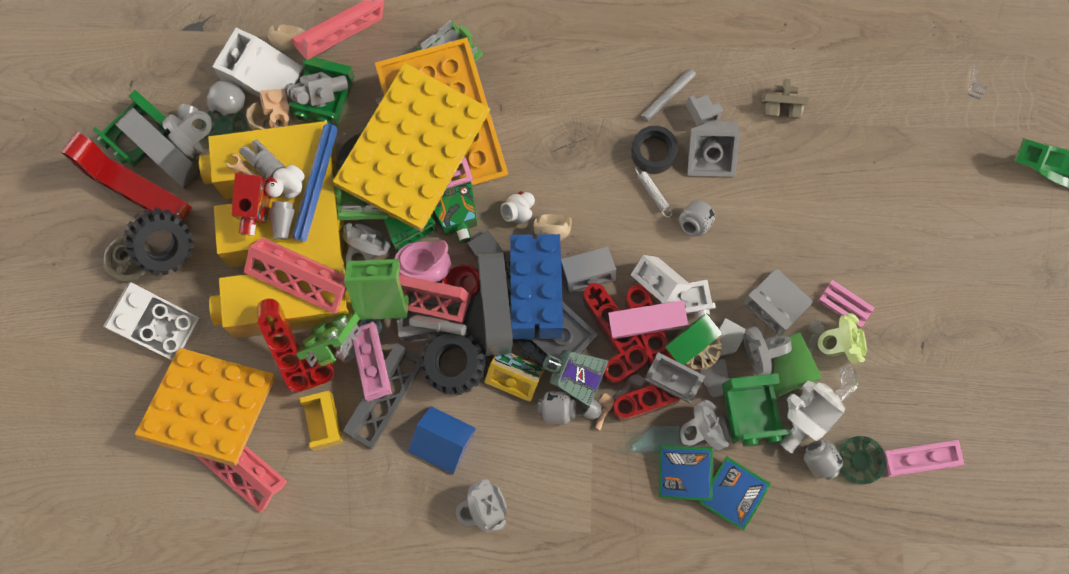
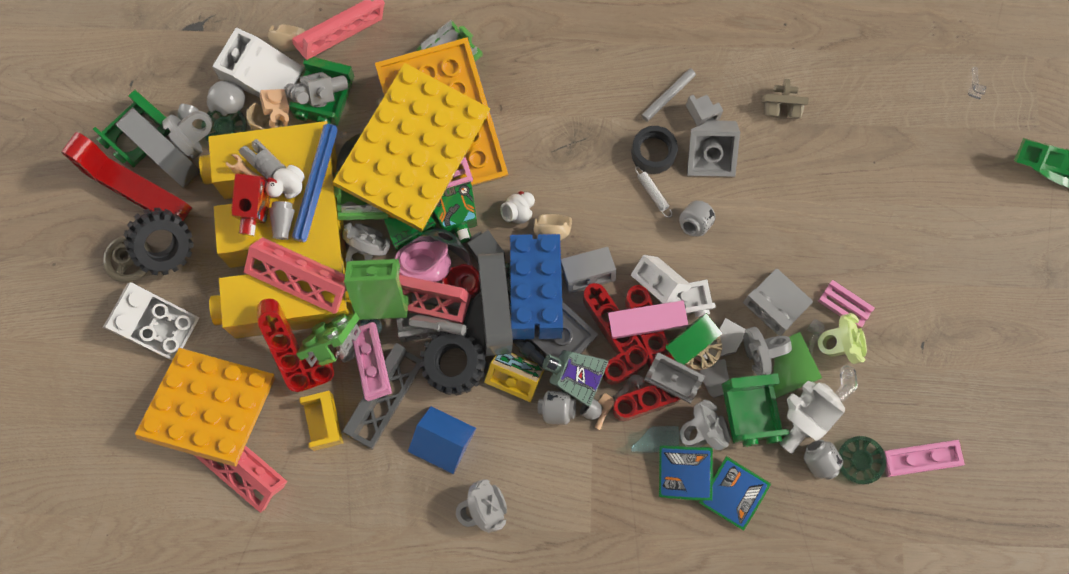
(446, 237): none -> piece

